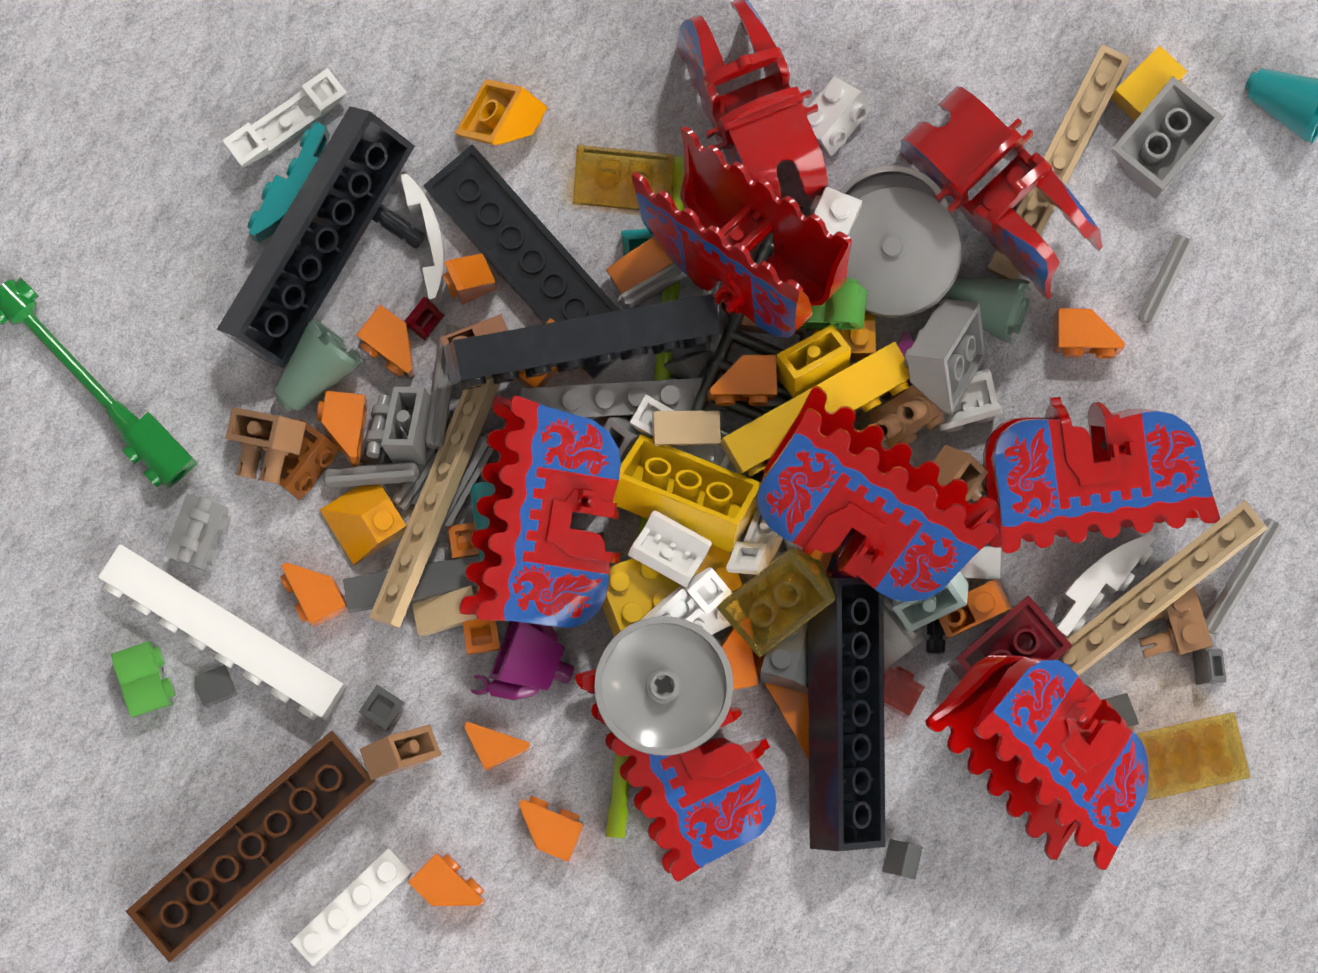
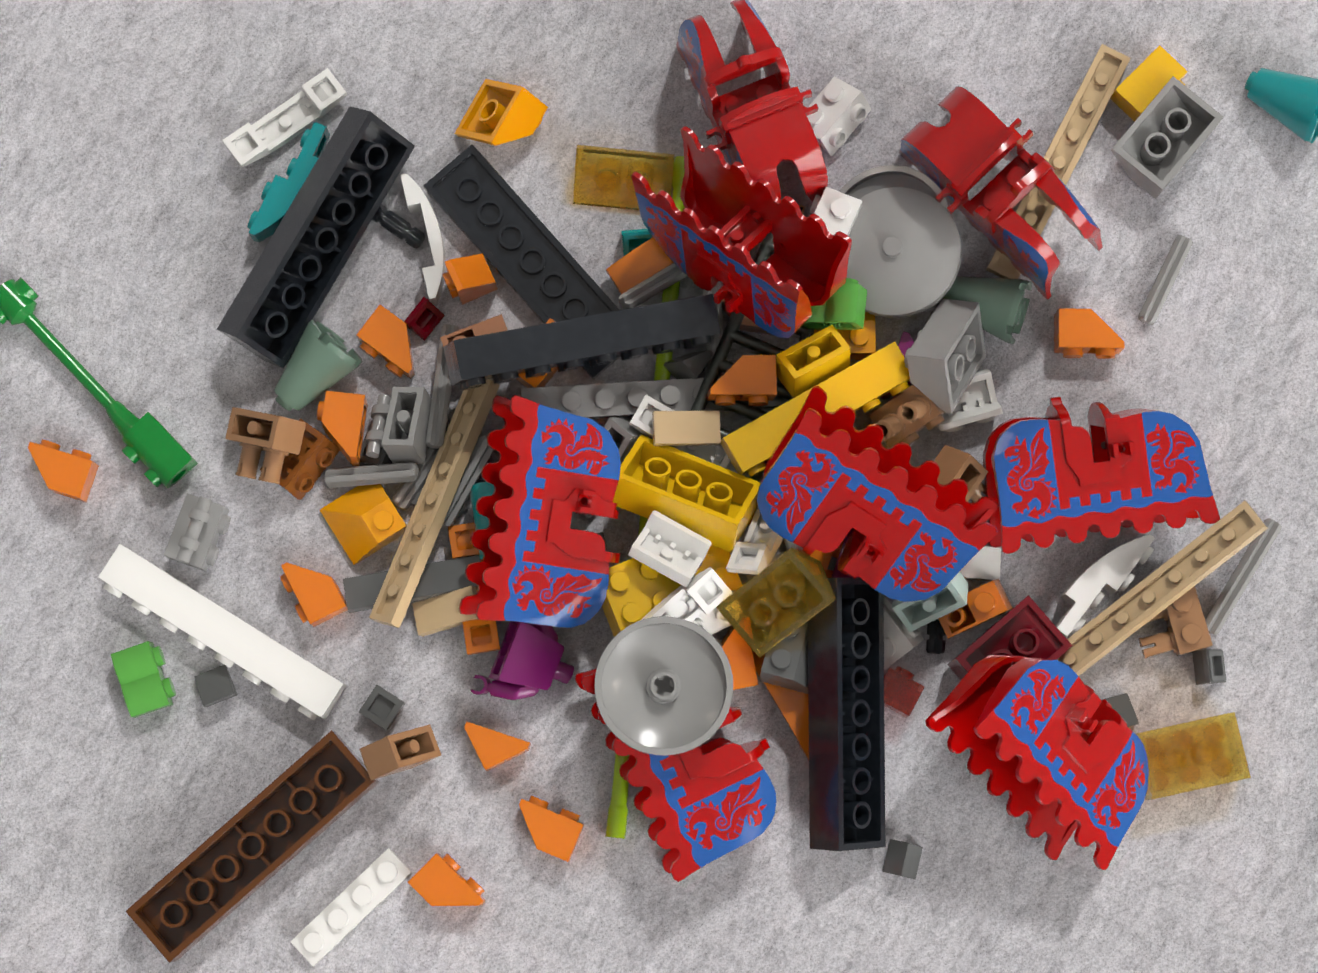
(64, 472): none -> orange slope

